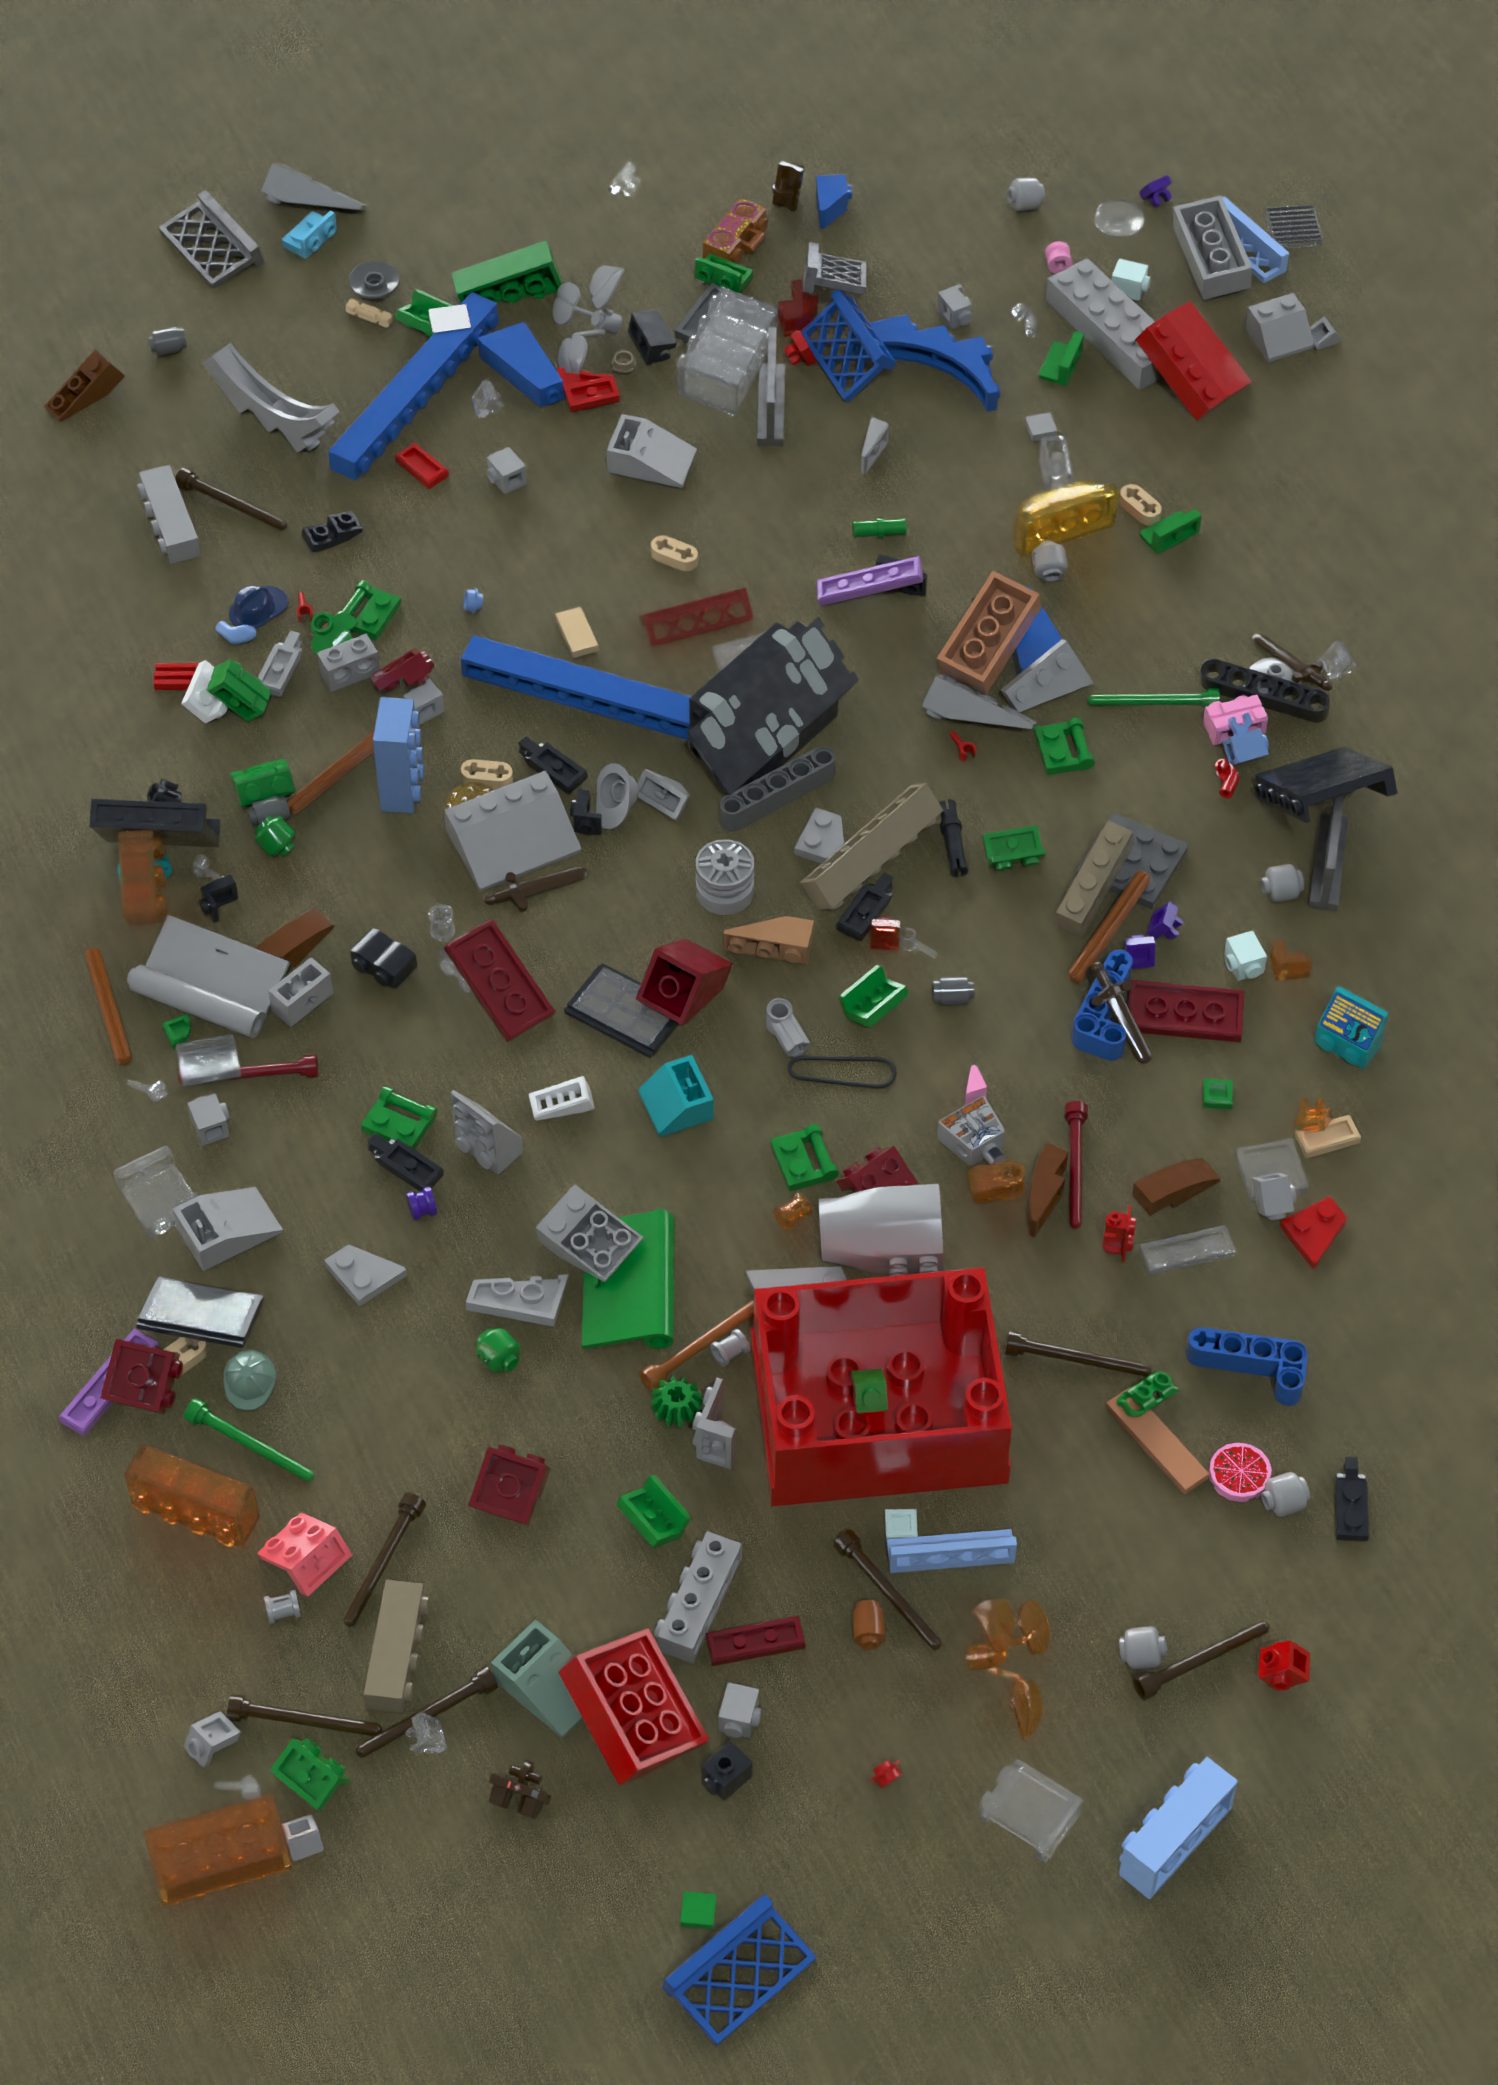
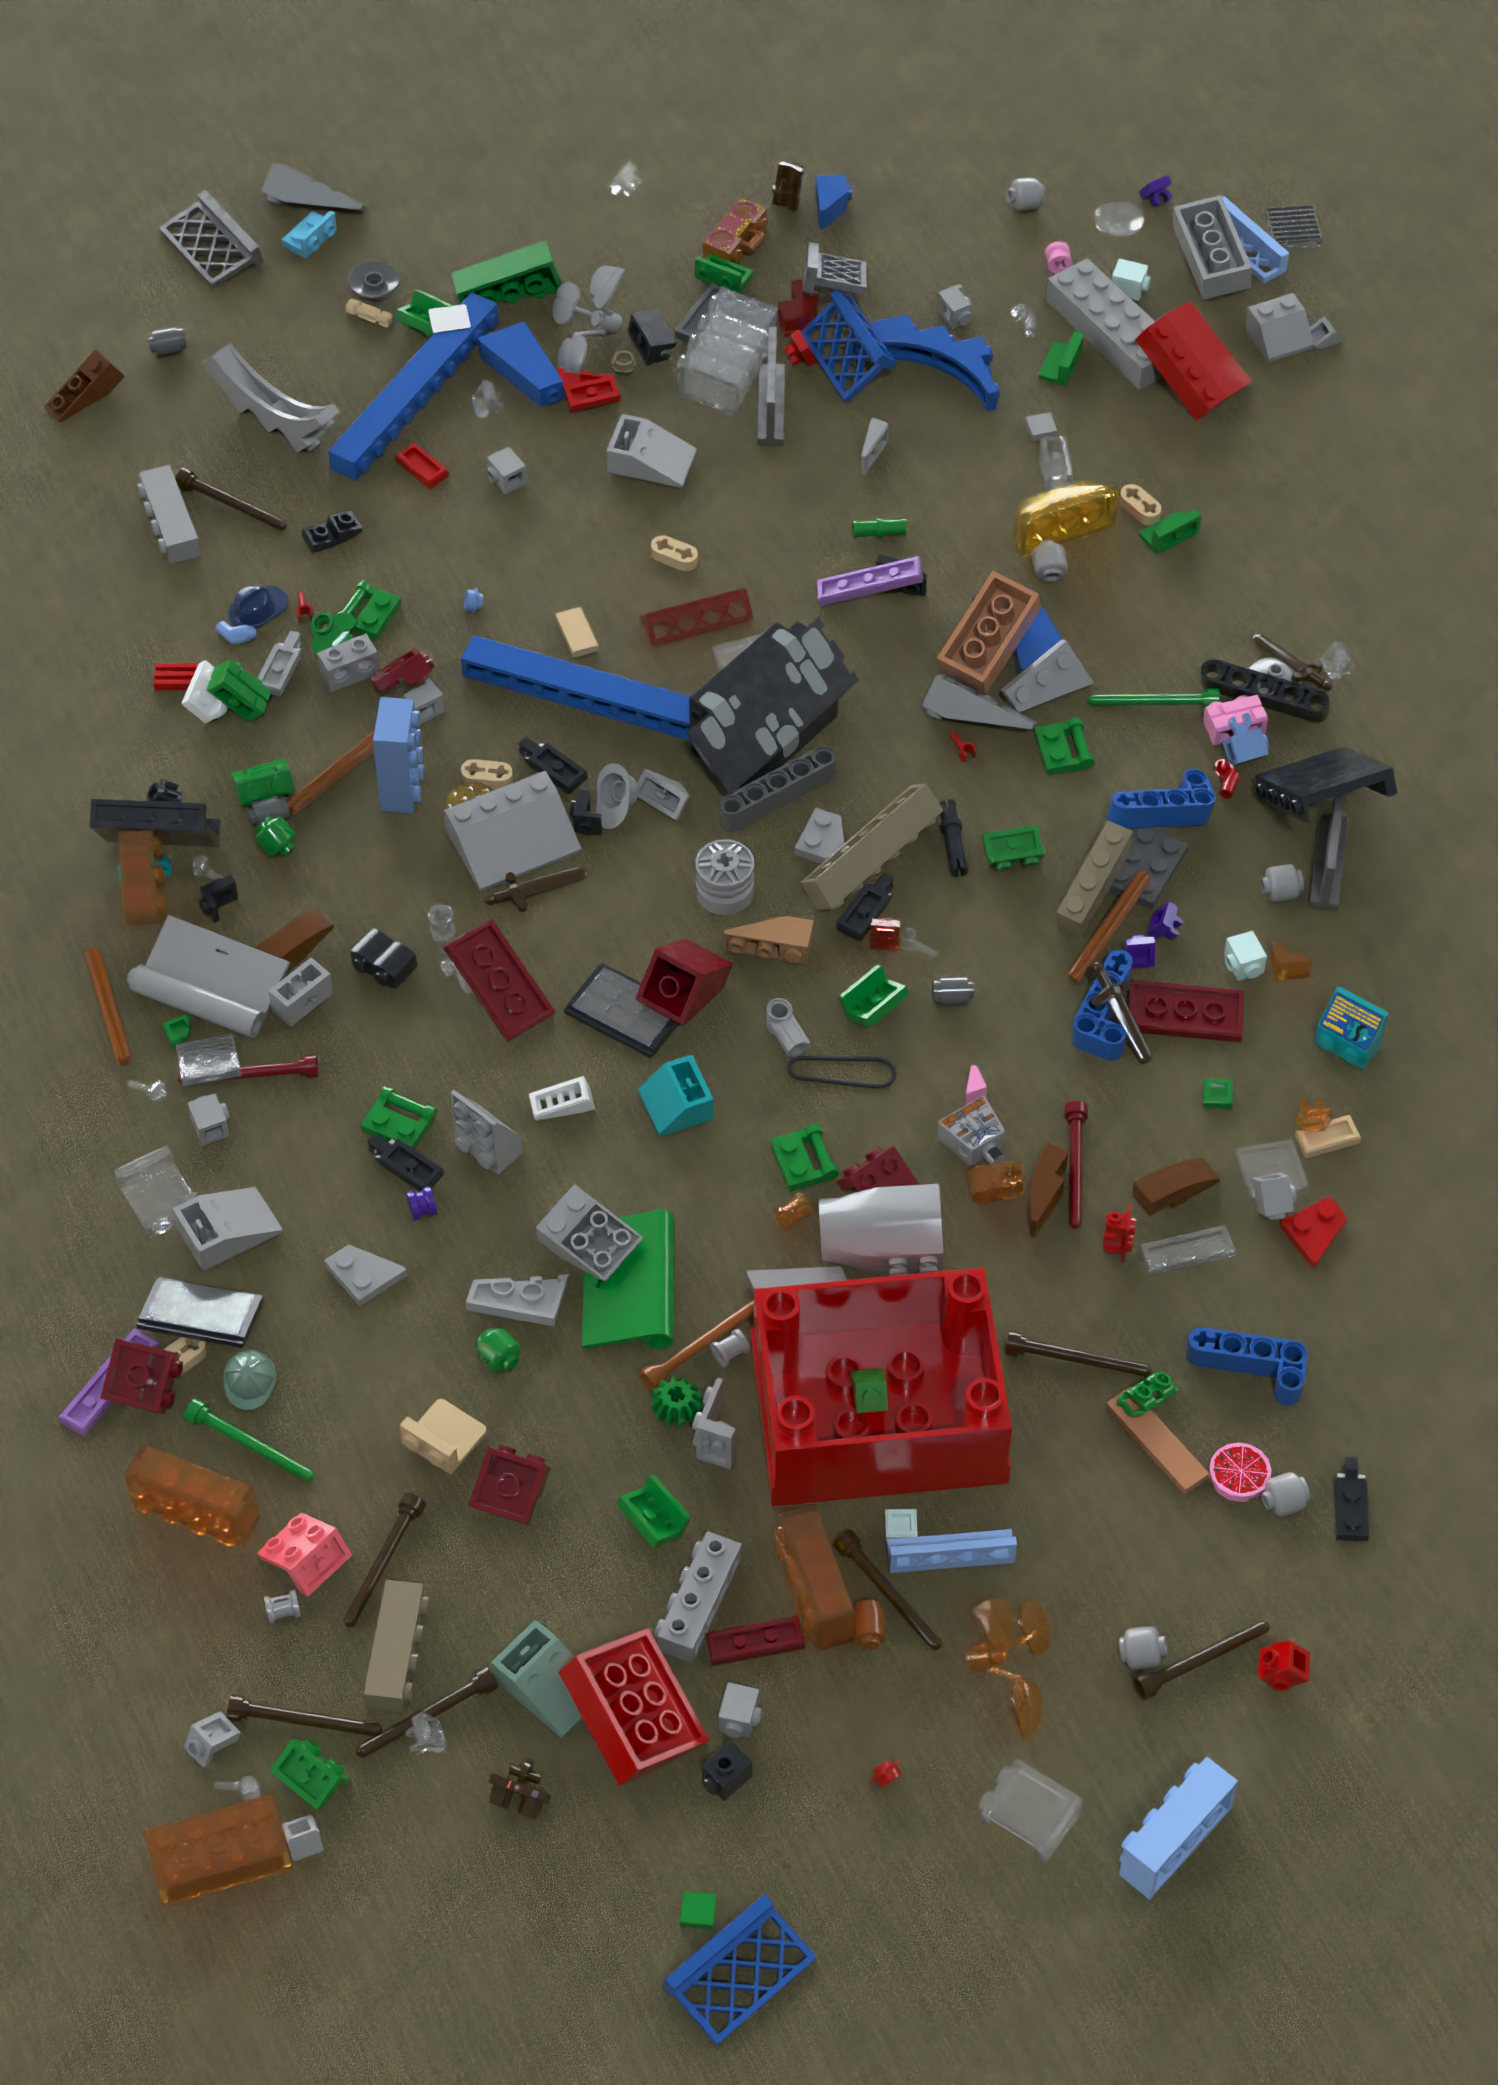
(443, 1435): none -> tan bracket
(815, 1578): none -> clear orange brick
(1165, 807): none -> blue beam

